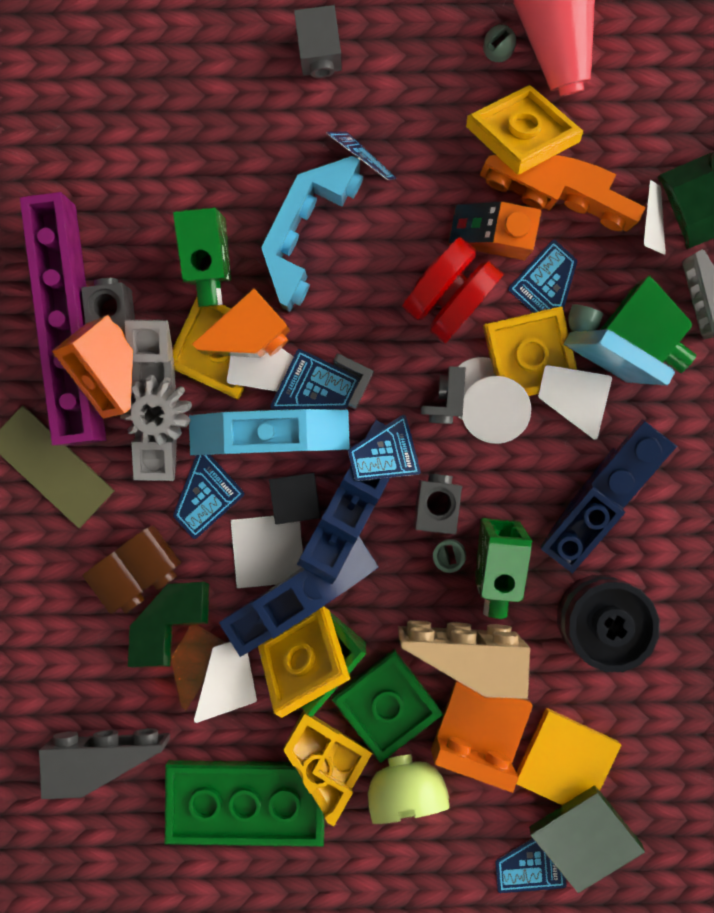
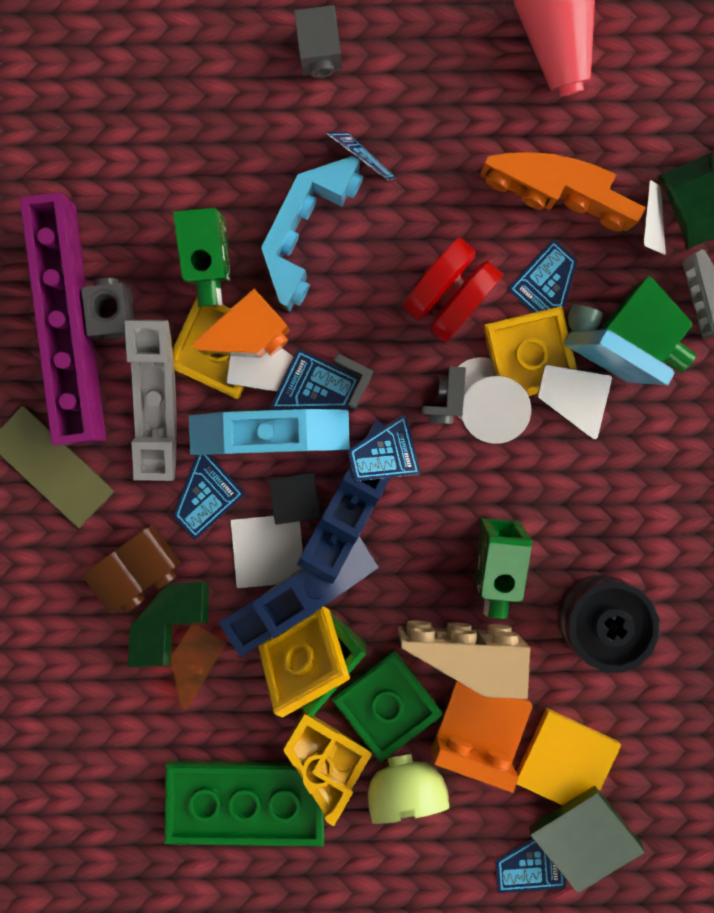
(80, 765): dark grey slope -> none
(100, 365): slope -> none
(162, 424): light grey gear -> none
(226, 683): white sticker -> none
(442, 559): sand green hinge -> none
(448, 519): dark grey brick -> none
(497, 228): slope -> none
(505, 48): sand green hinge -> none
(524, 129): yellow tile -> none
(605, 494): dark blue slope -> none

